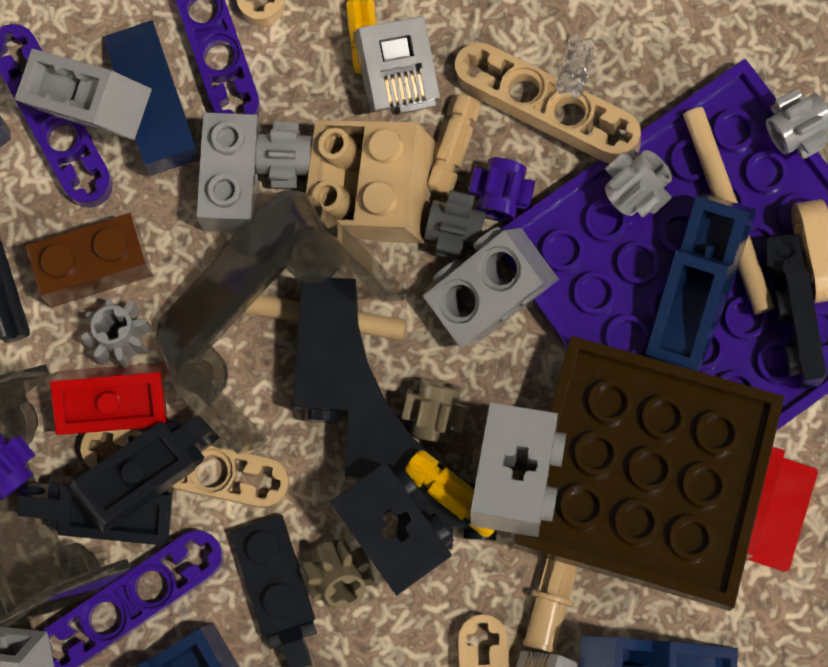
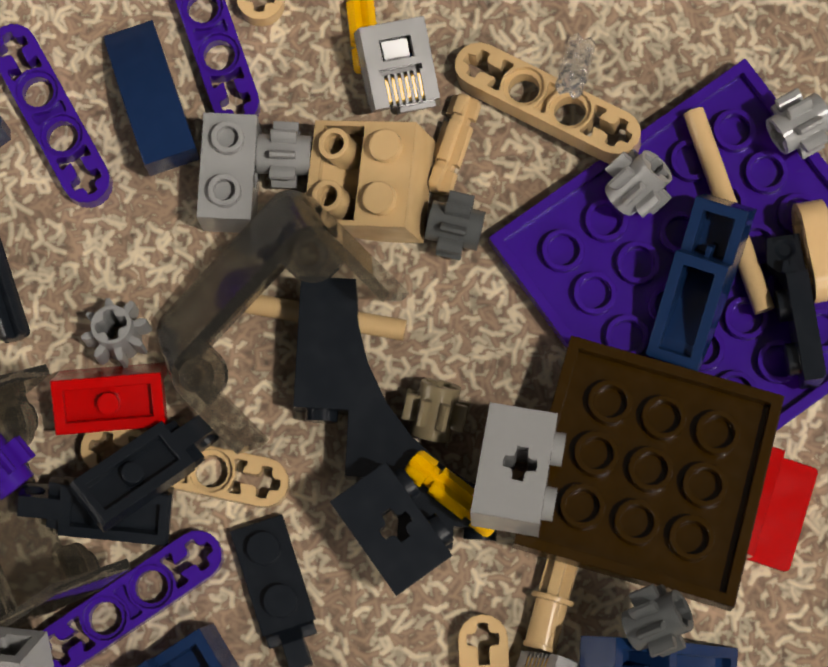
(83, 93): light grey brick -> none
(89, 260): reddish brown brick -> none
(338, 574): dark tan gear -> none
(494, 294): light grey brick -> none
(501, 188): dark purple gear -> none
(657, 620): none -> dark grey gear

